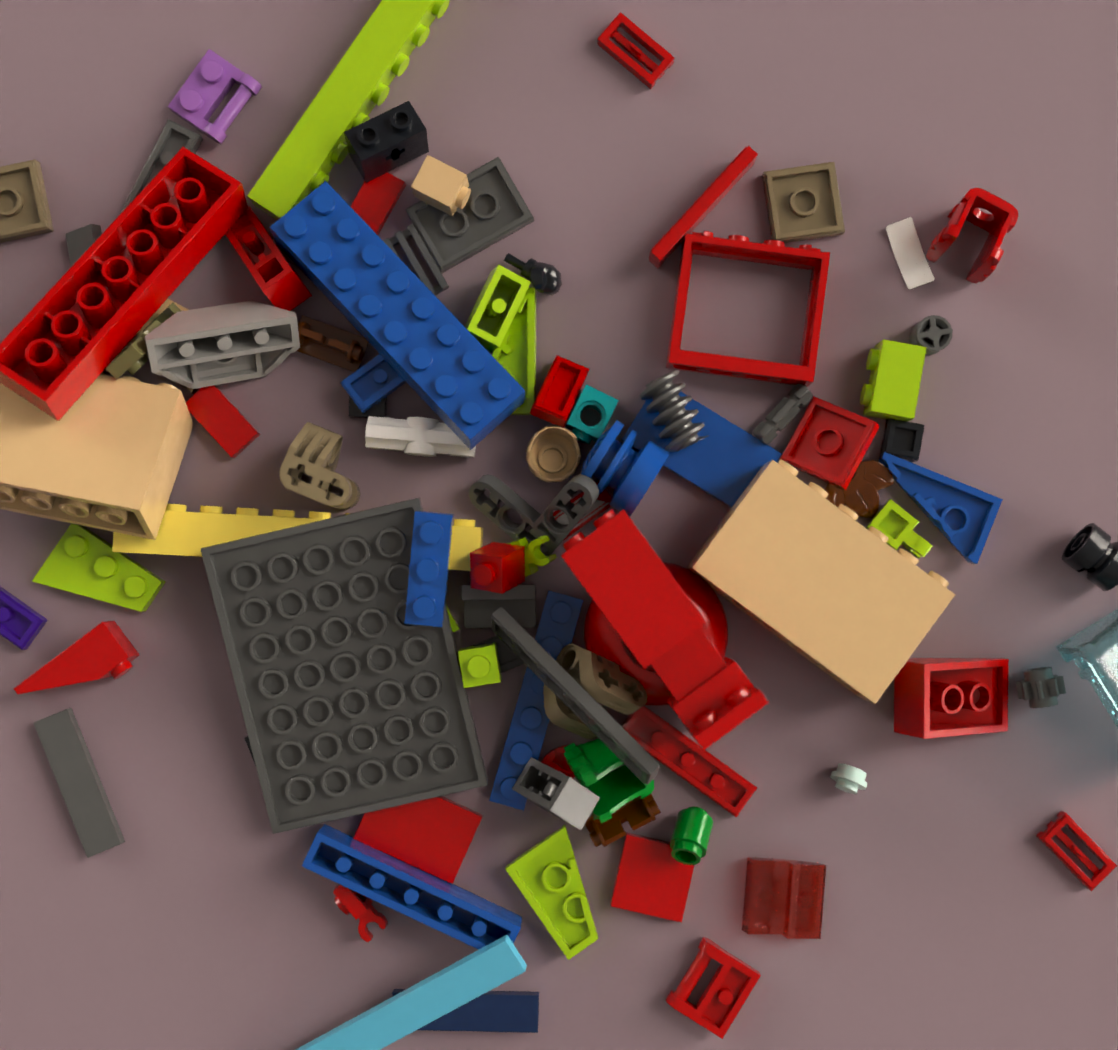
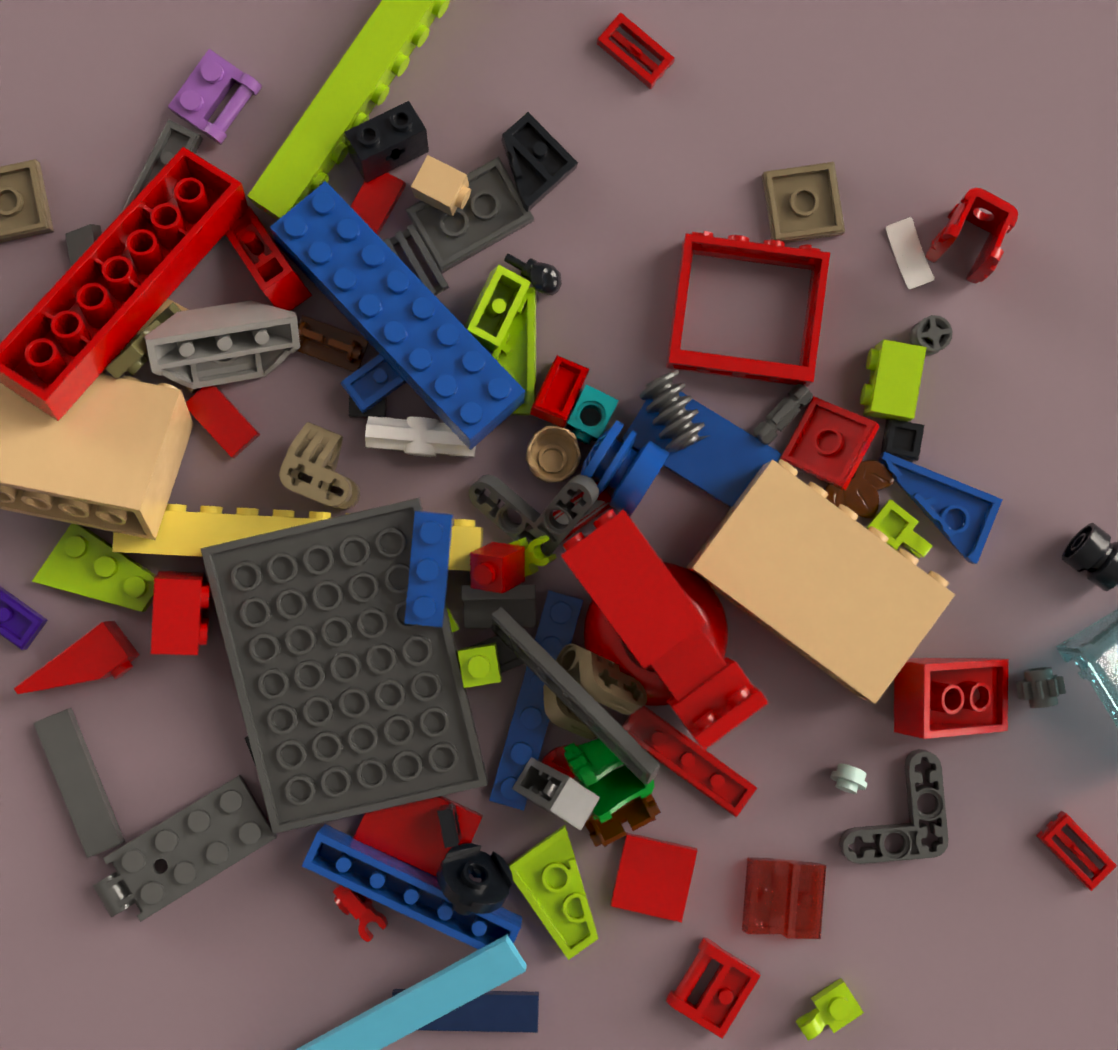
(178, 613): none -> red brick
(193, 843): none -> dark grey hinge
(449, 825): none -> black tile
(466, 894): none -> black plate
(535, 160): none -> black wing
(691, 835): green brick -> none
(702, 206): red tile -> none
(833, 1008): none -> lime plate
(910, 832): none -> dark grey beam

